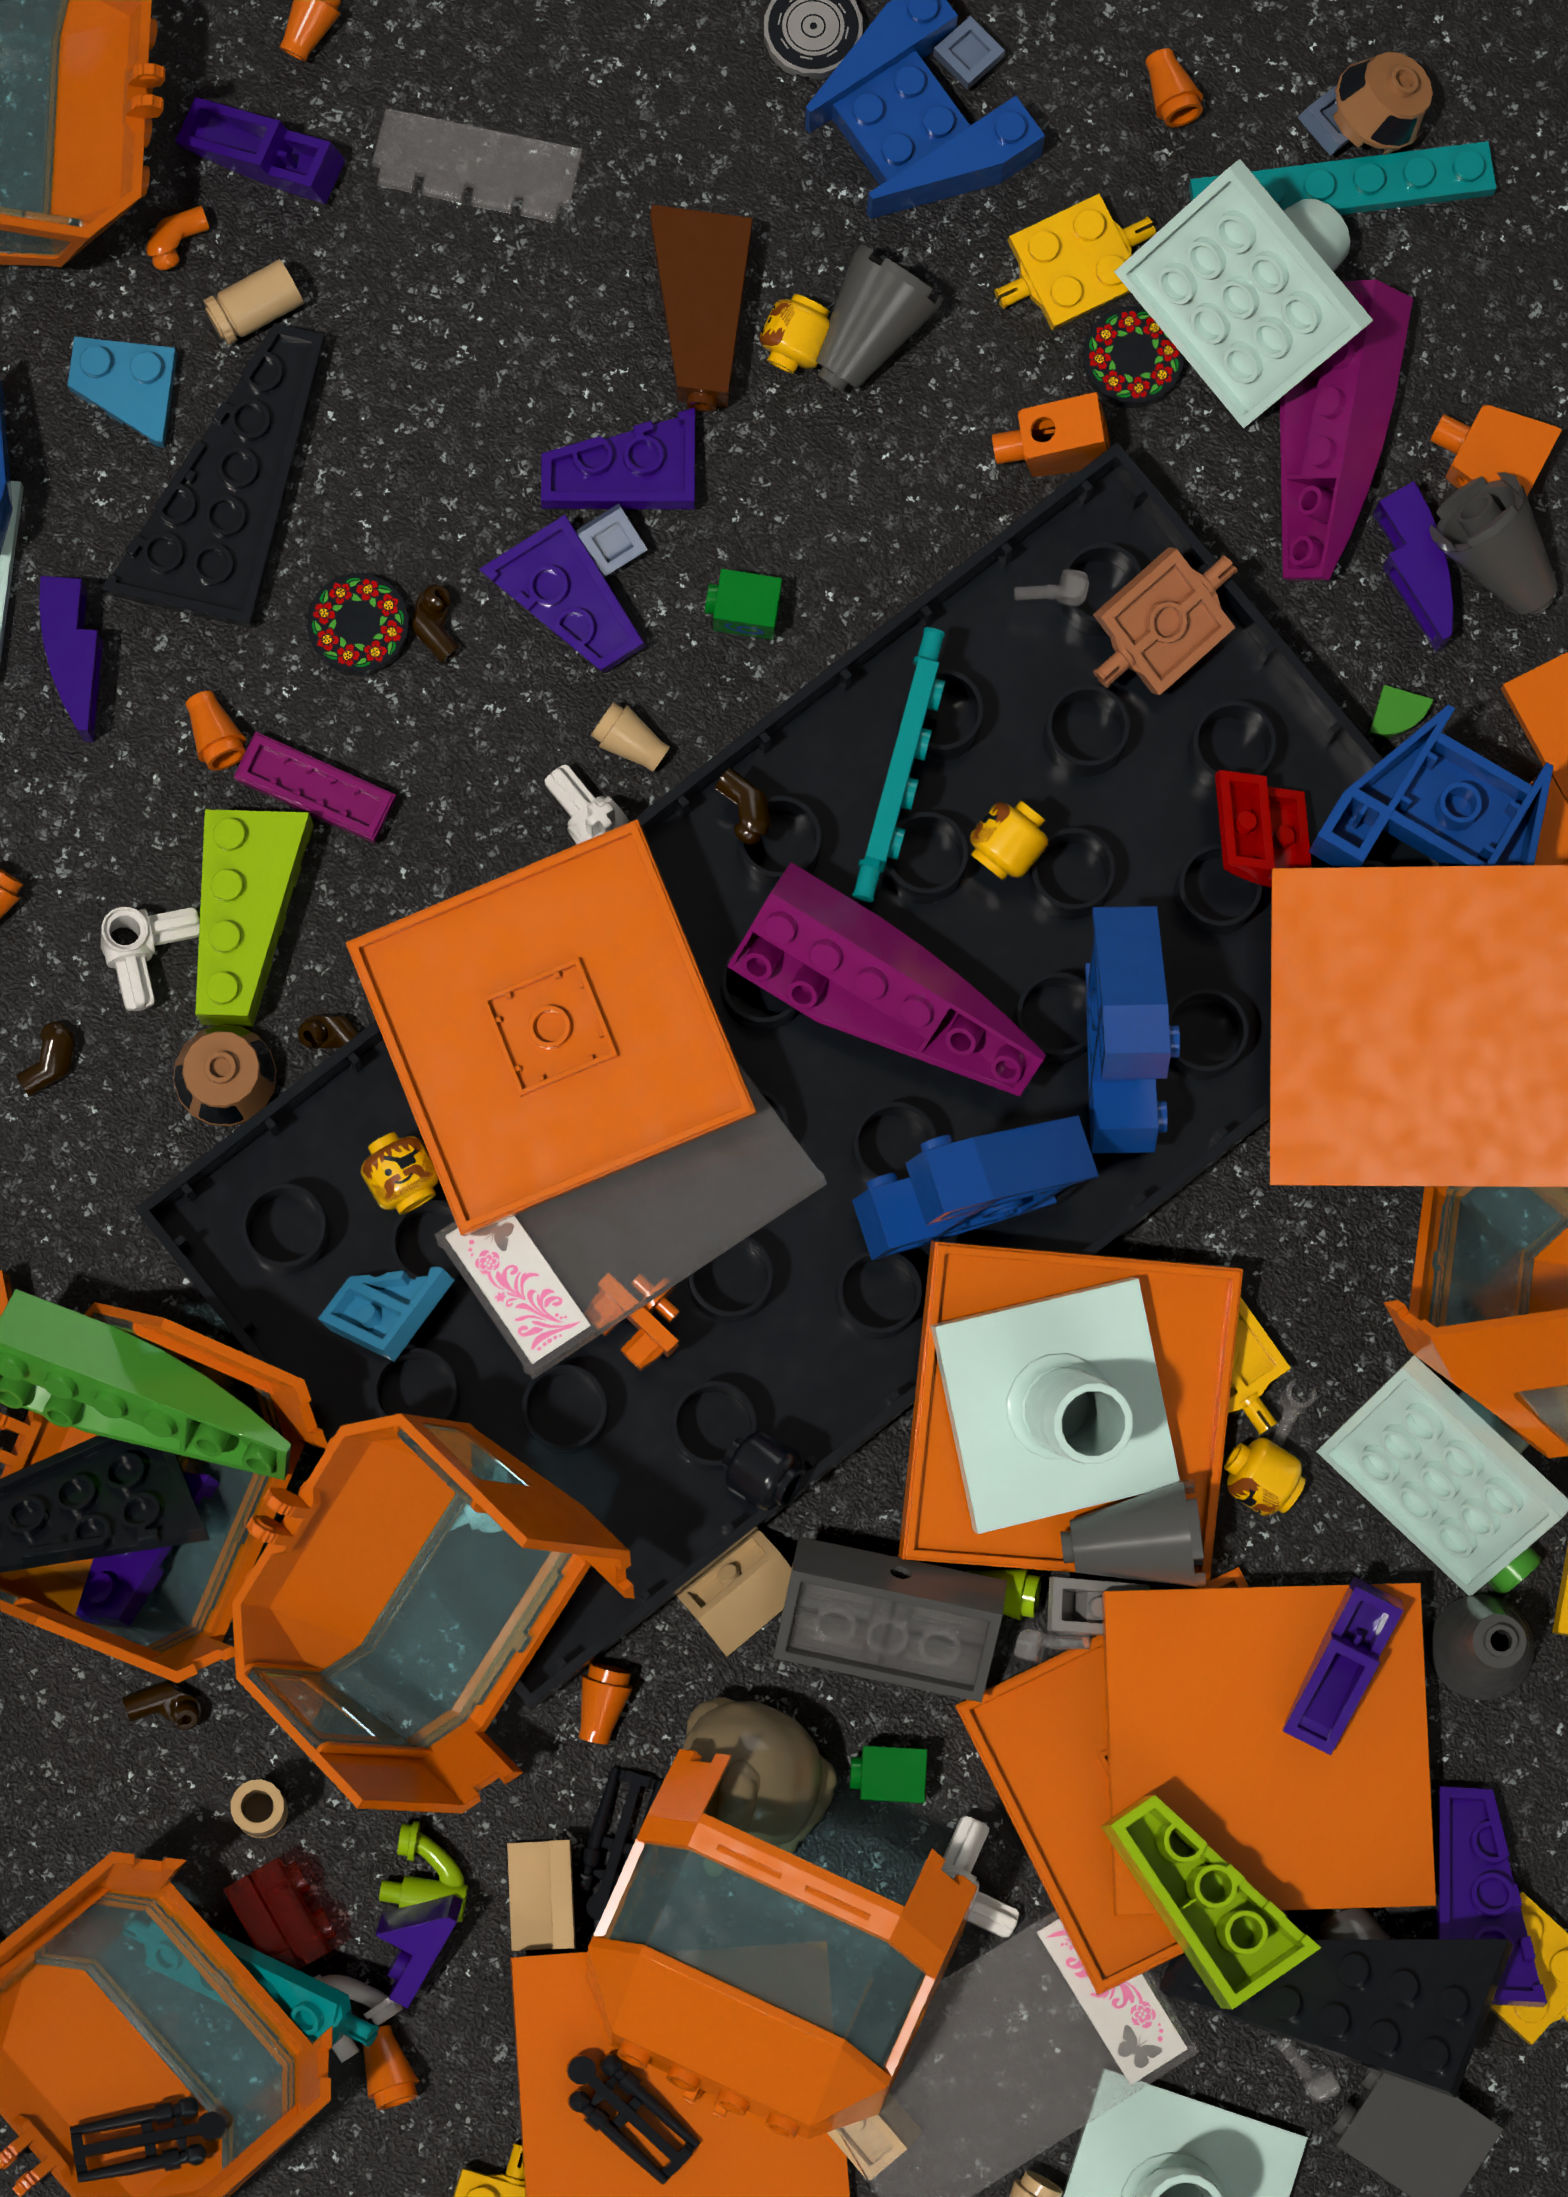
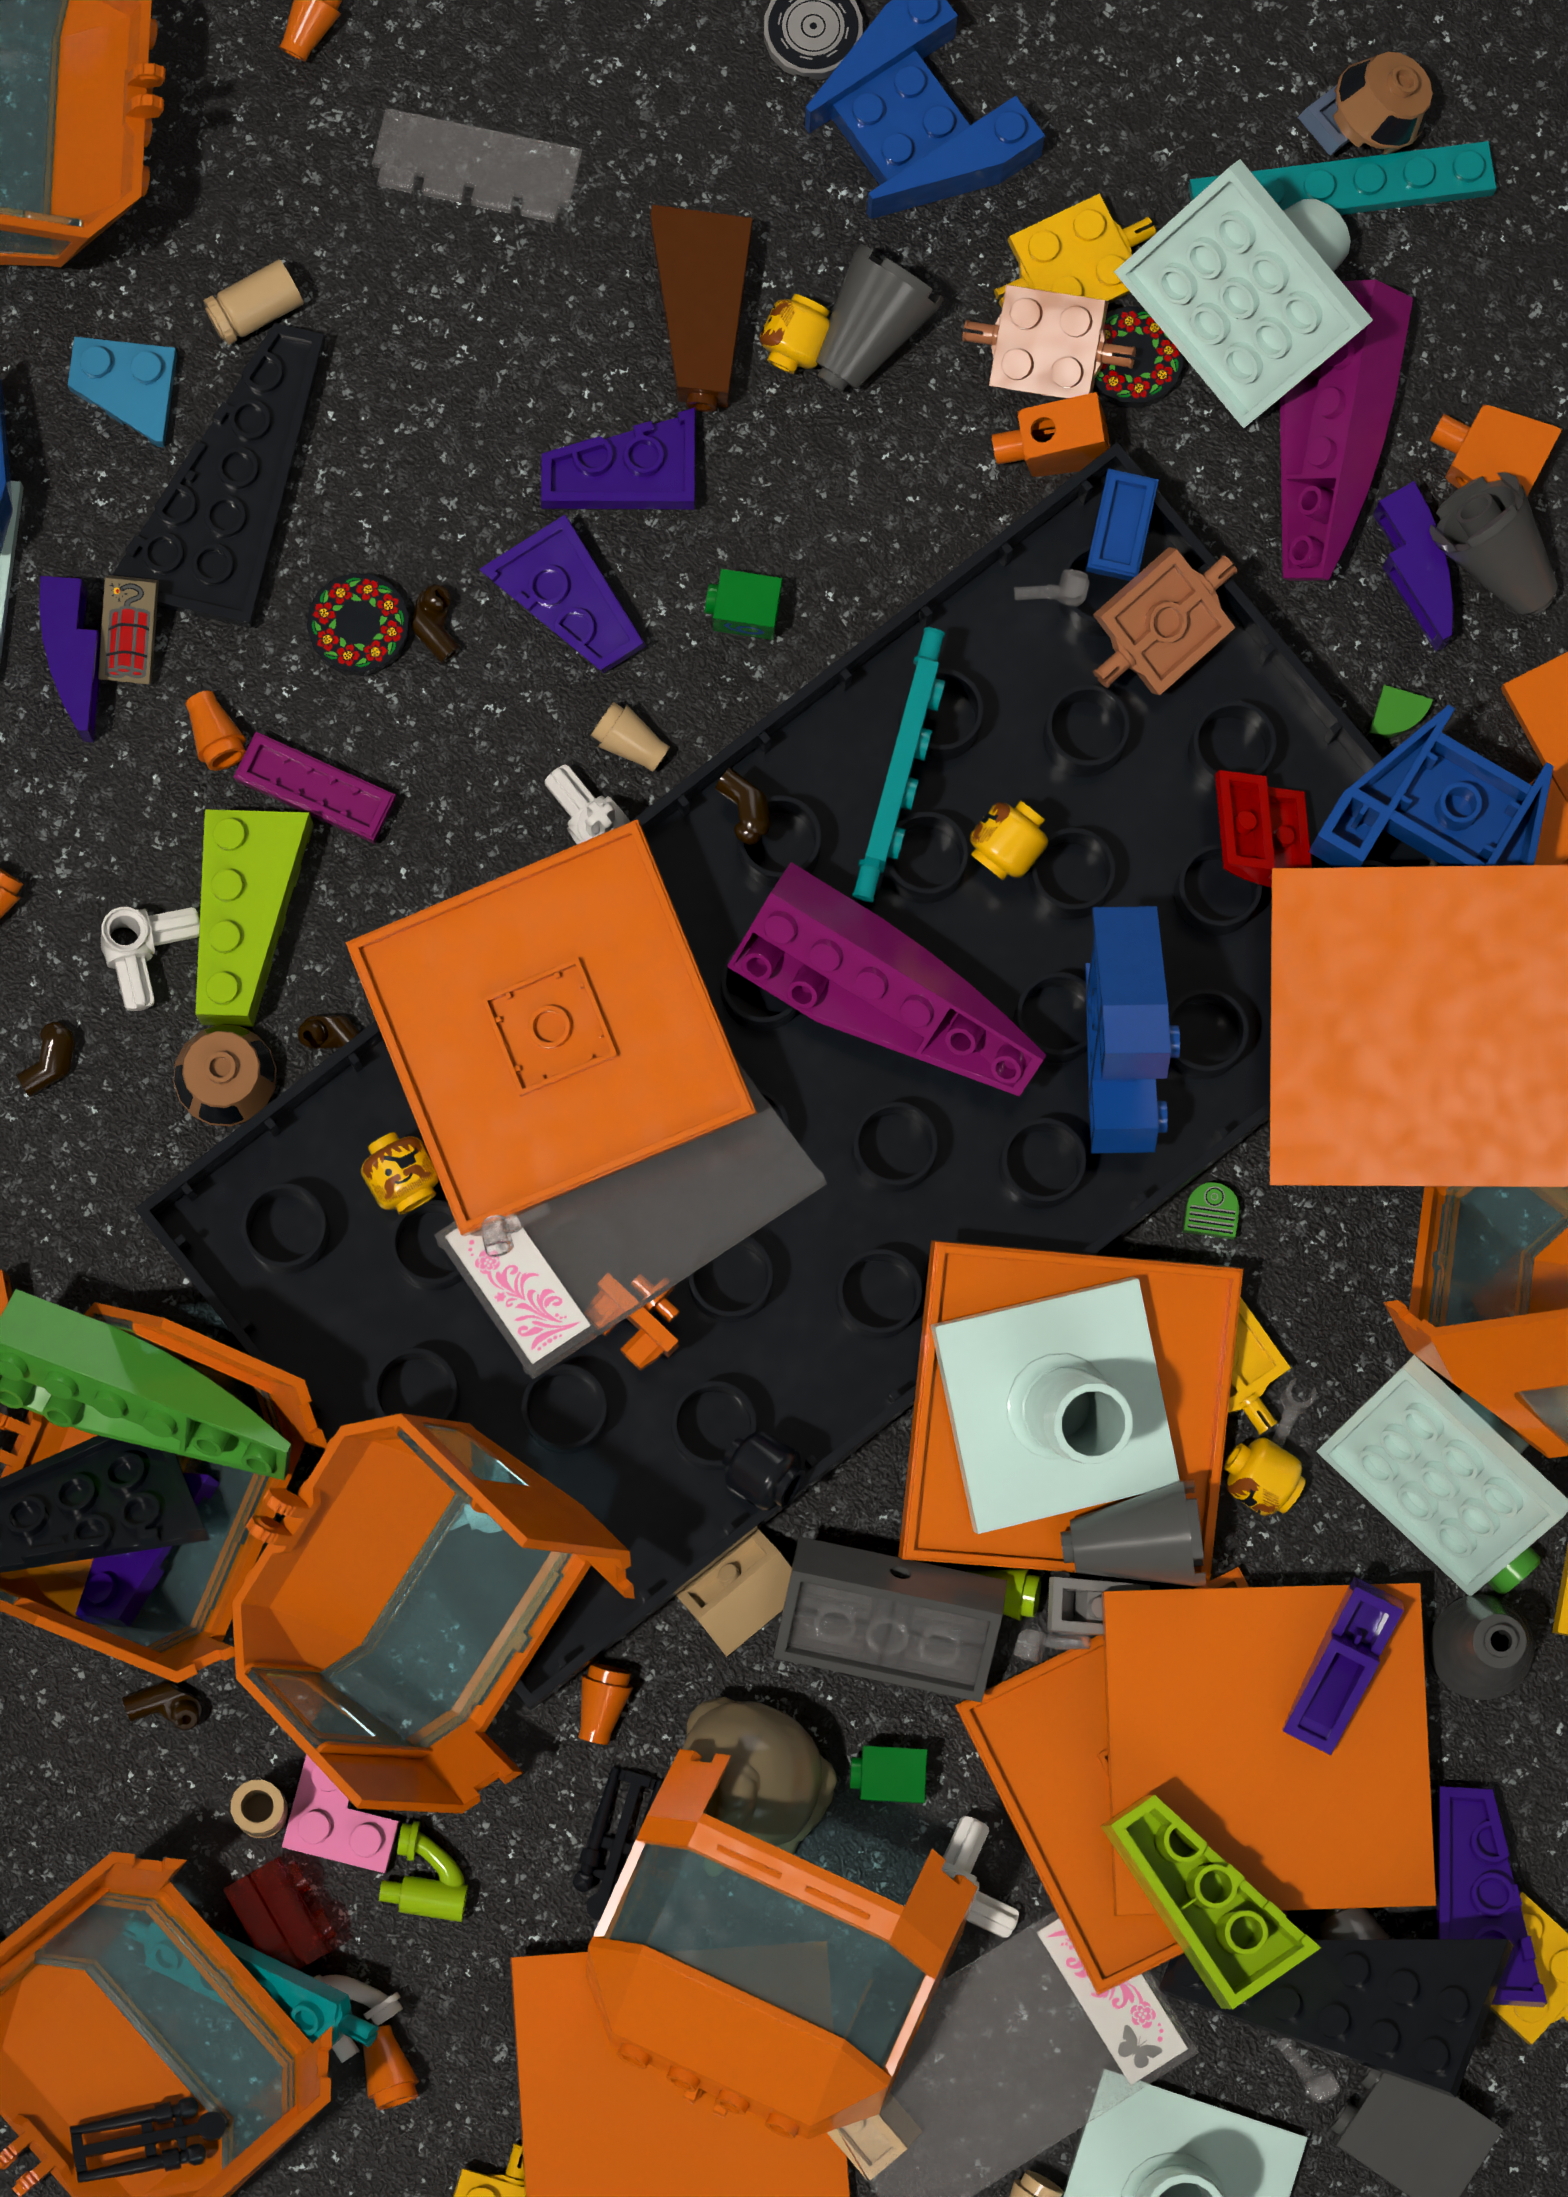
(128, 629): none -> tile
(170, 232): orange arm -> none
(261, 149): dark purple slope -> none
(328, 1829): none -> bright pink plate
(385, 1309): dark azure wing -> none
(420, 1935): dark purple slope -> none
(498, 1229): none -> clear hand
(541, 1895): tan panel -> none
(583, 2070): black piece -> none
(611, 540): sand blue plate -> none
(969, 52): sand blue plate -> none
(972, 1184): blue wedge -> none
(1048, 343): none -> plate
(1122, 525): none -> blue tile
(1173, 91): orange cone -> none
(1212, 1211): none -> bright green tile

